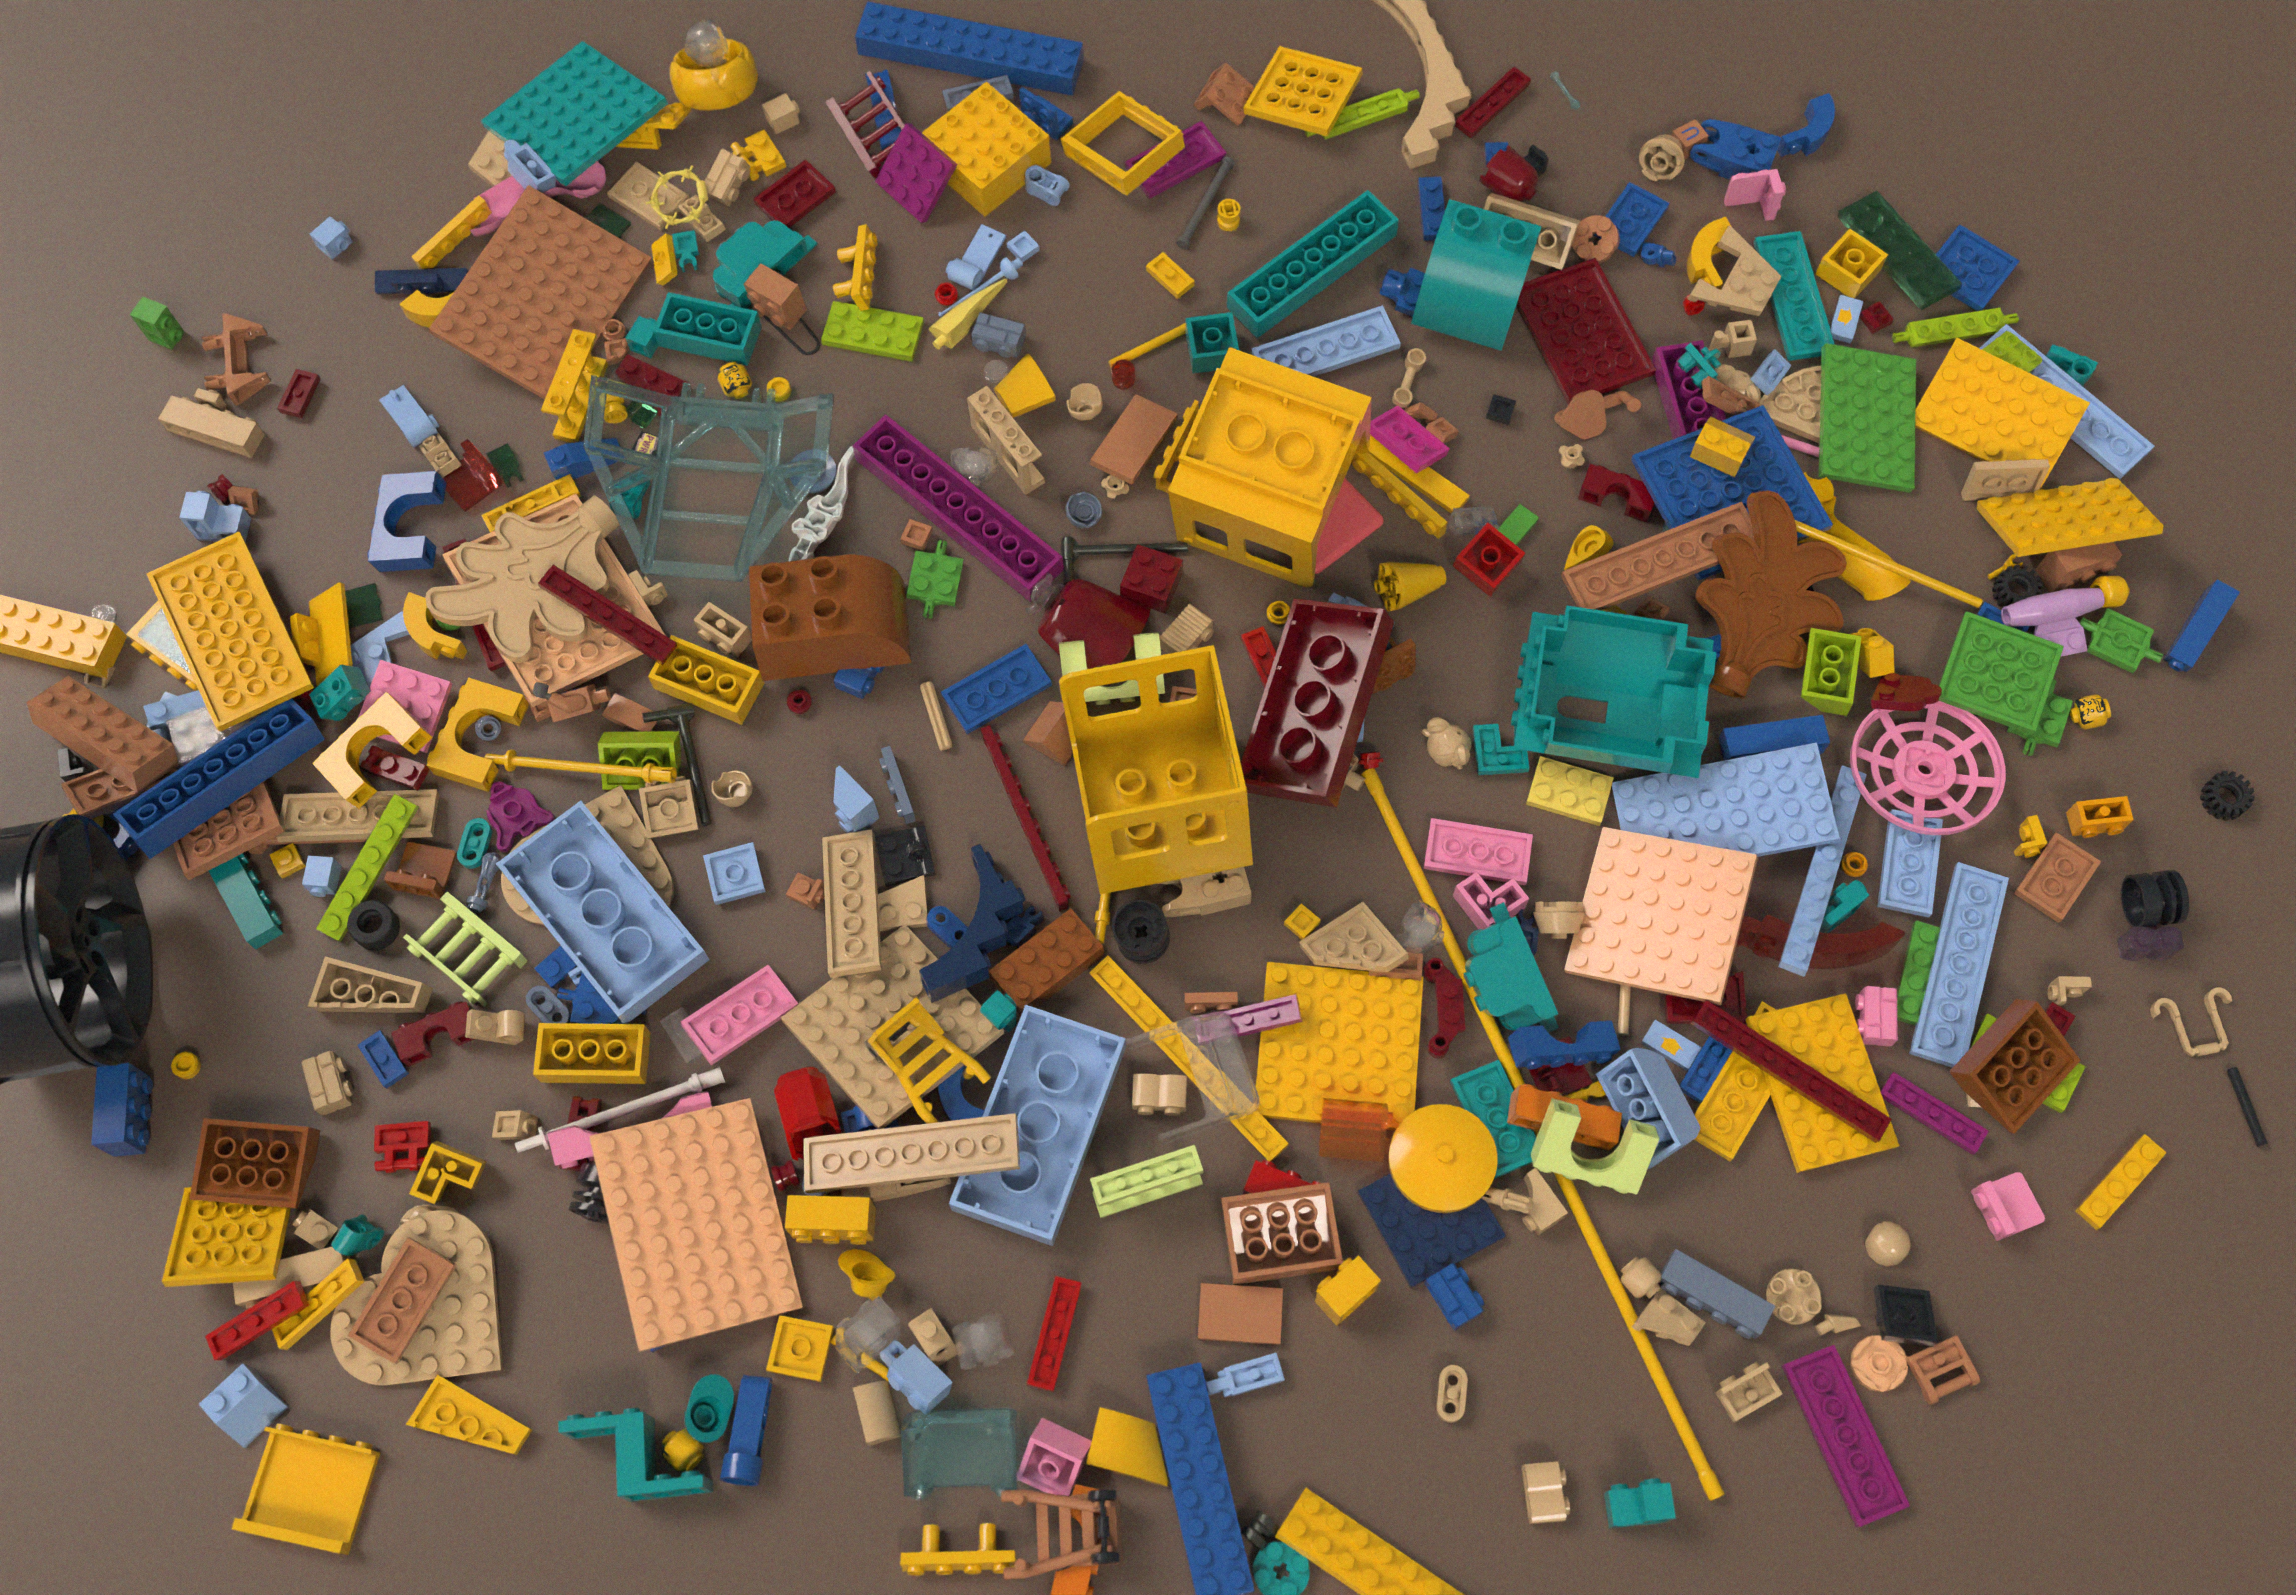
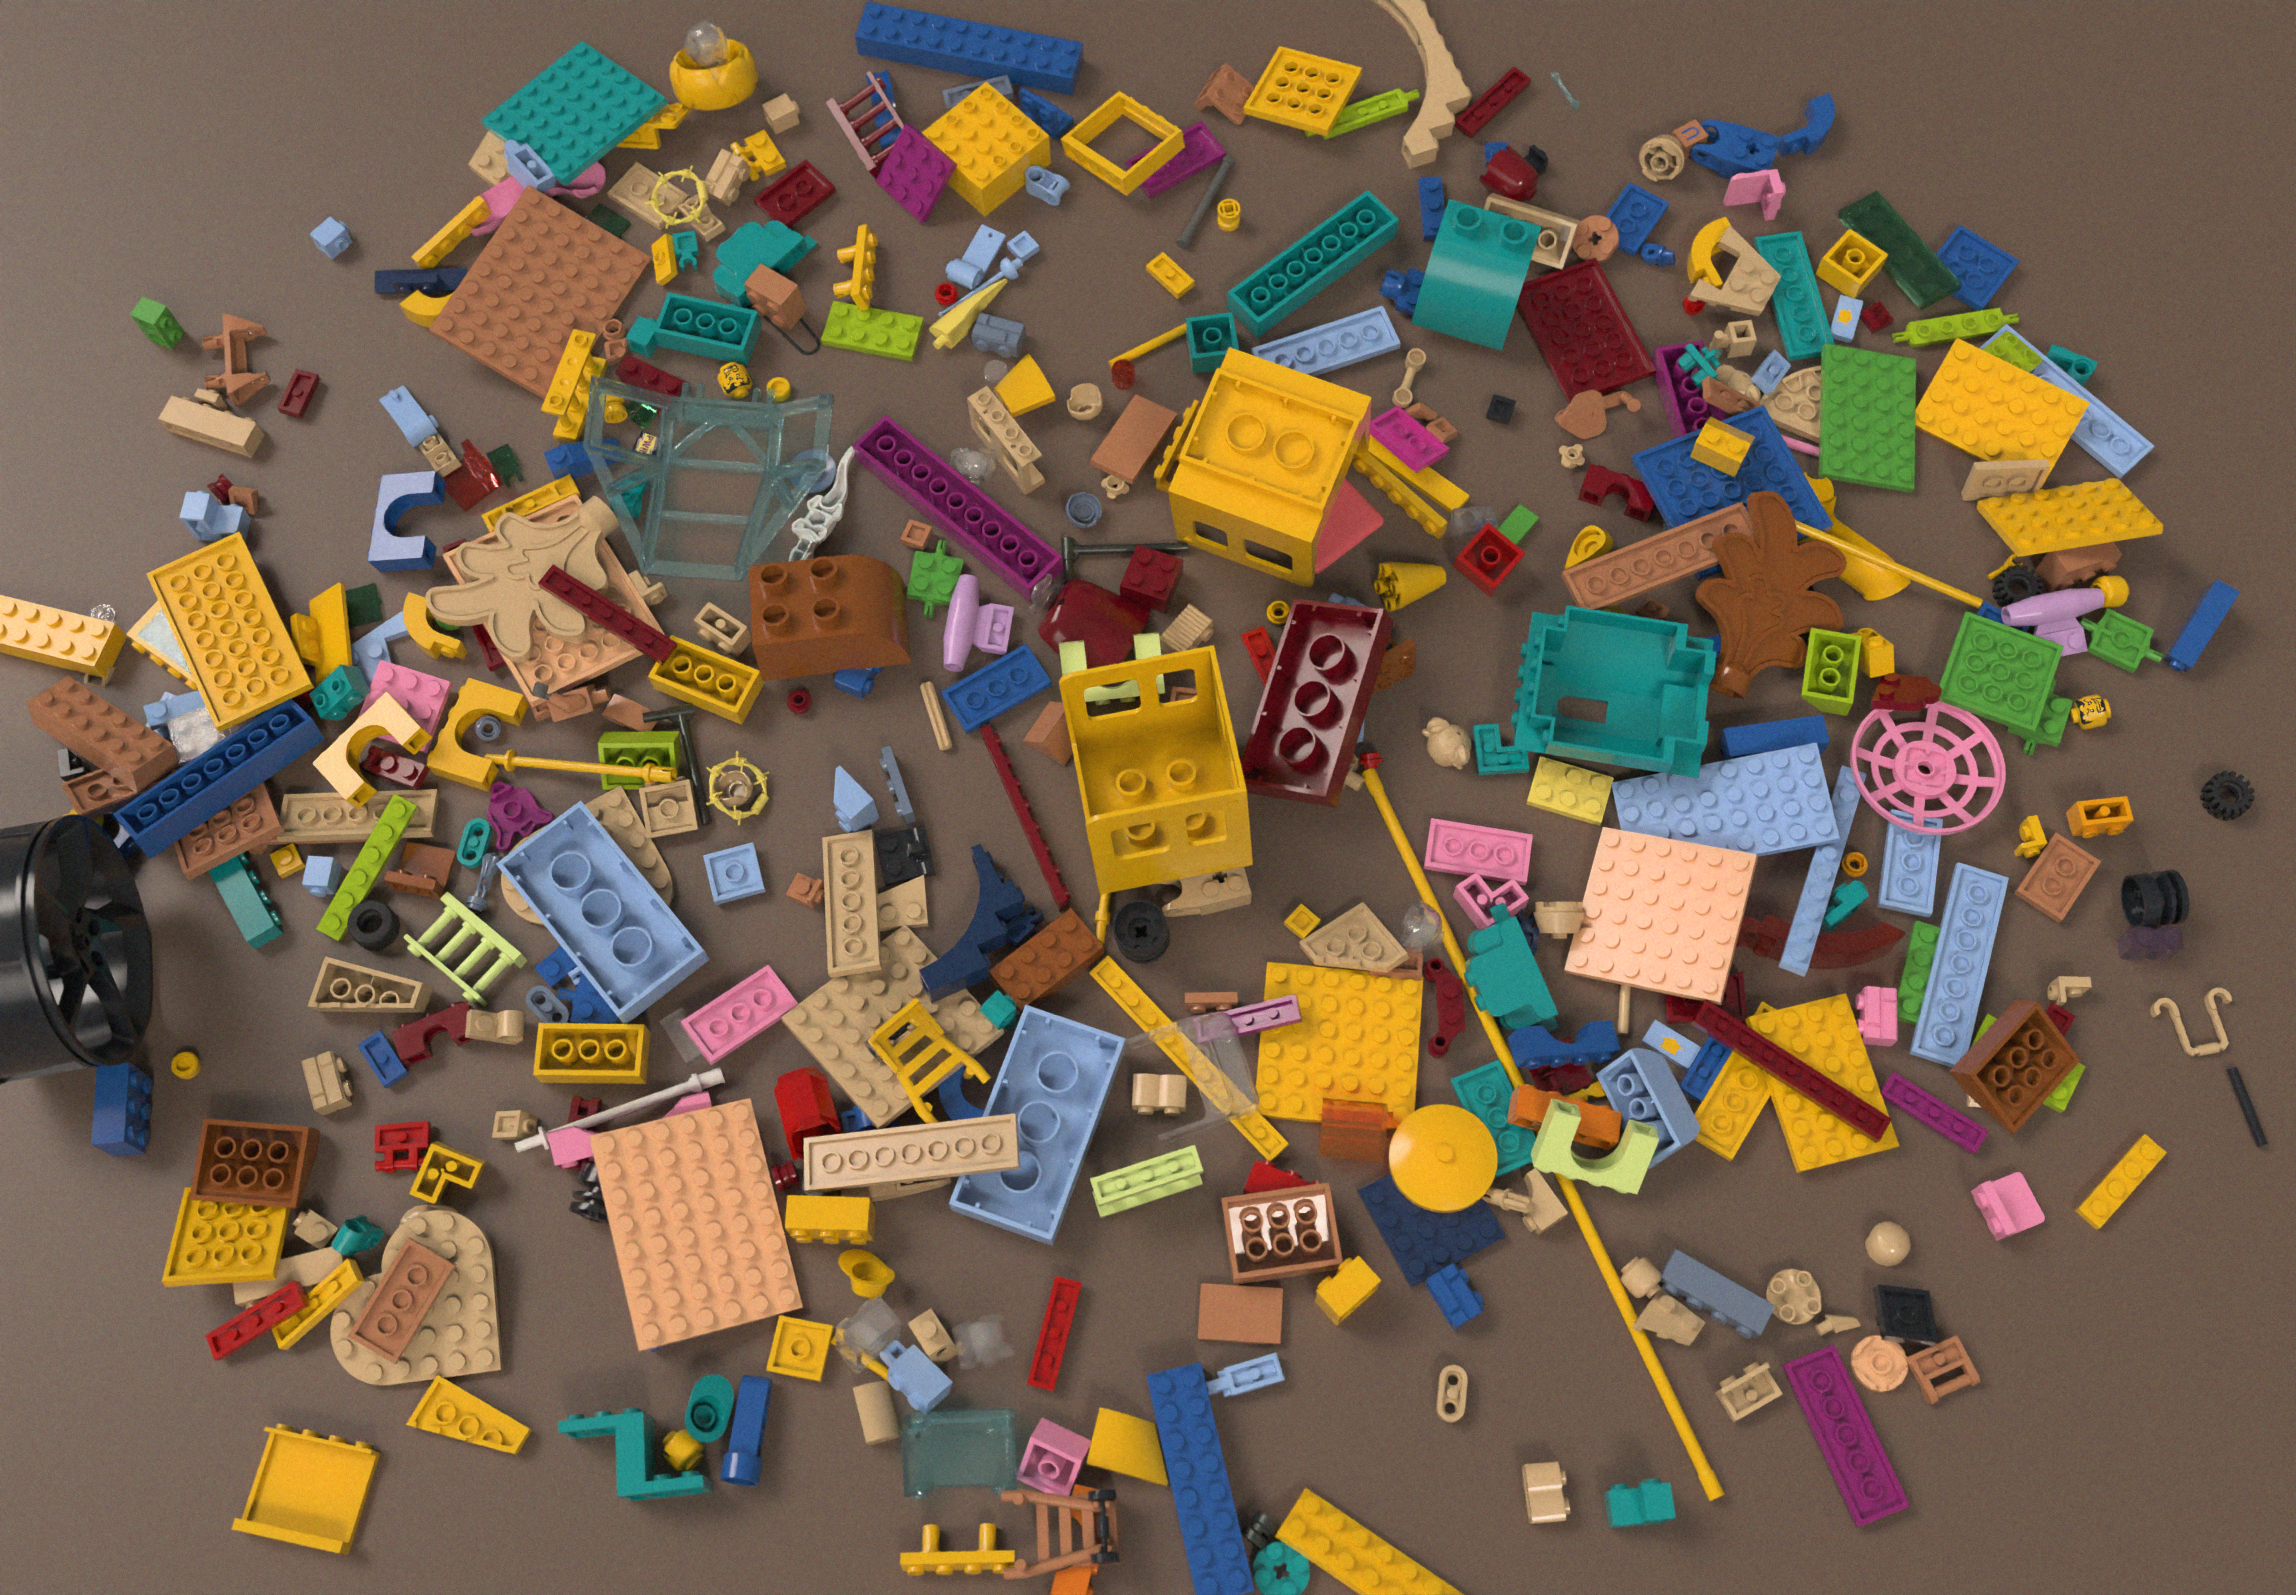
(243, 1405): light blue slope -> none
(760, 777): none -> light yellow piece
(945, 930): blue plate -> none
(969, 624): none -> lavender plate

